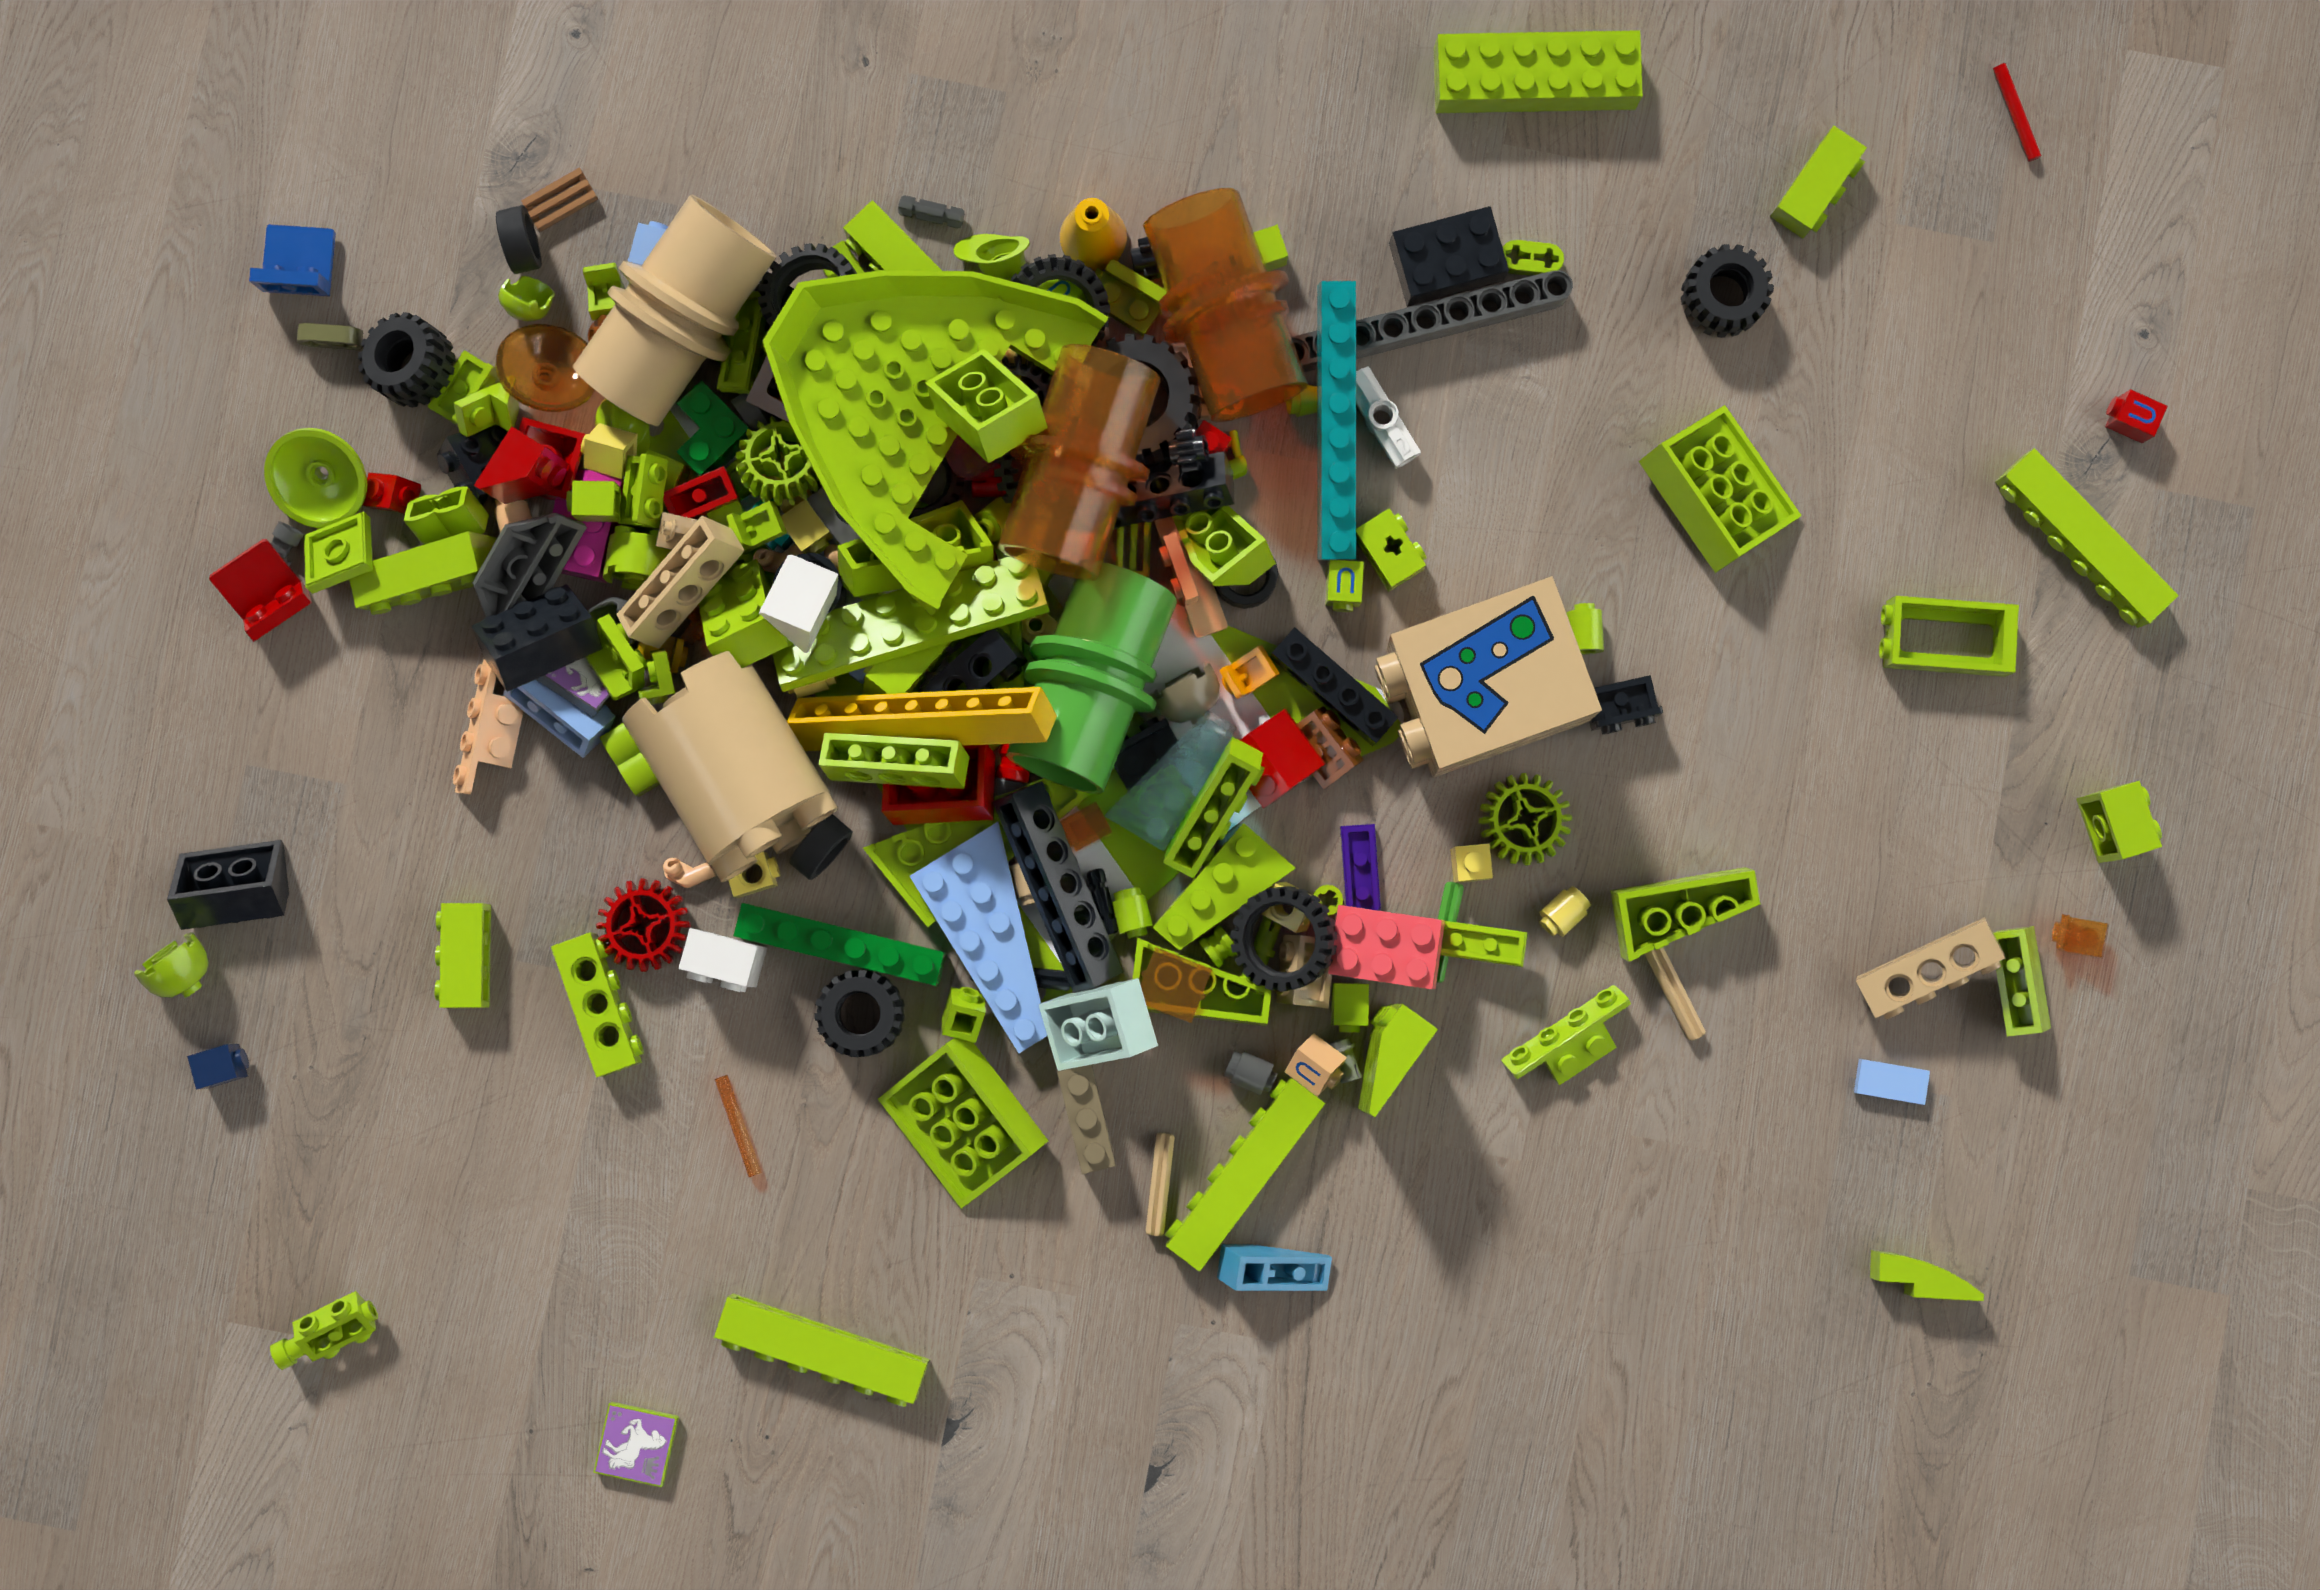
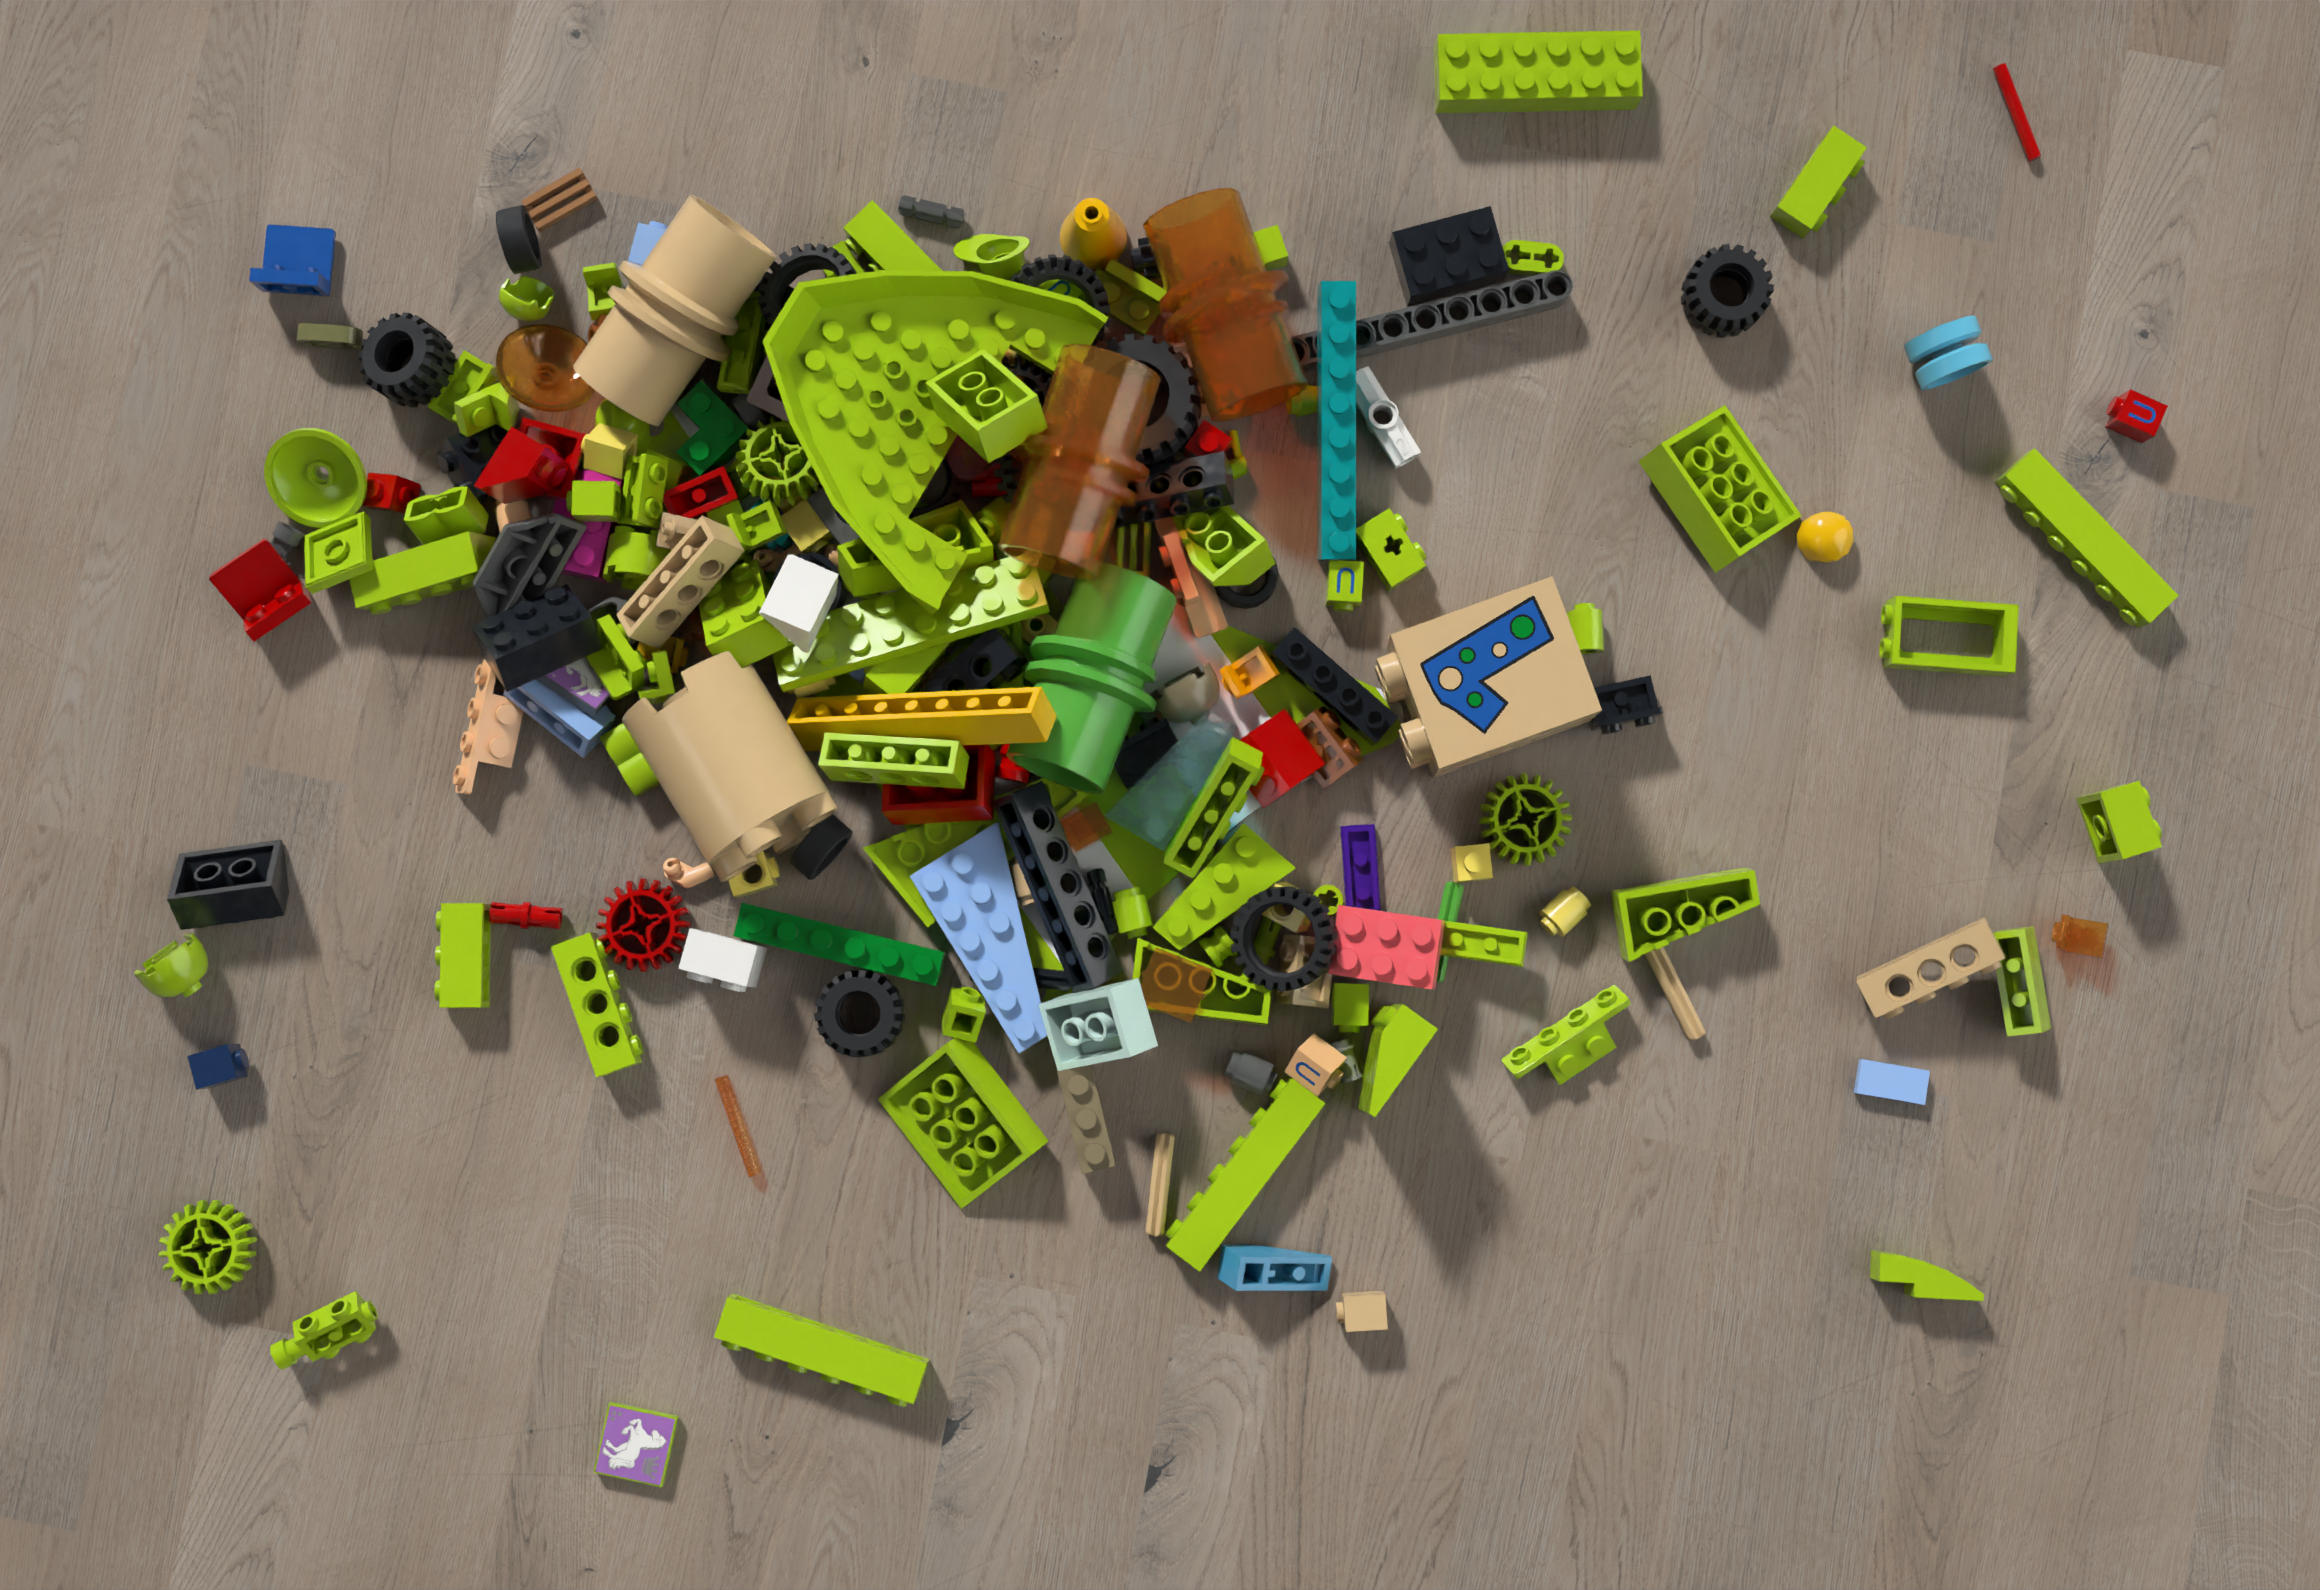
(207, 1260): none -> lime gear
(526, 915): none -> red pin
(1189, 450): black gear -> none
(1362, 1311): none -> tan brick
(1825, 537): none -> yellow hair
(1947, 351): none -> medium azure wheel

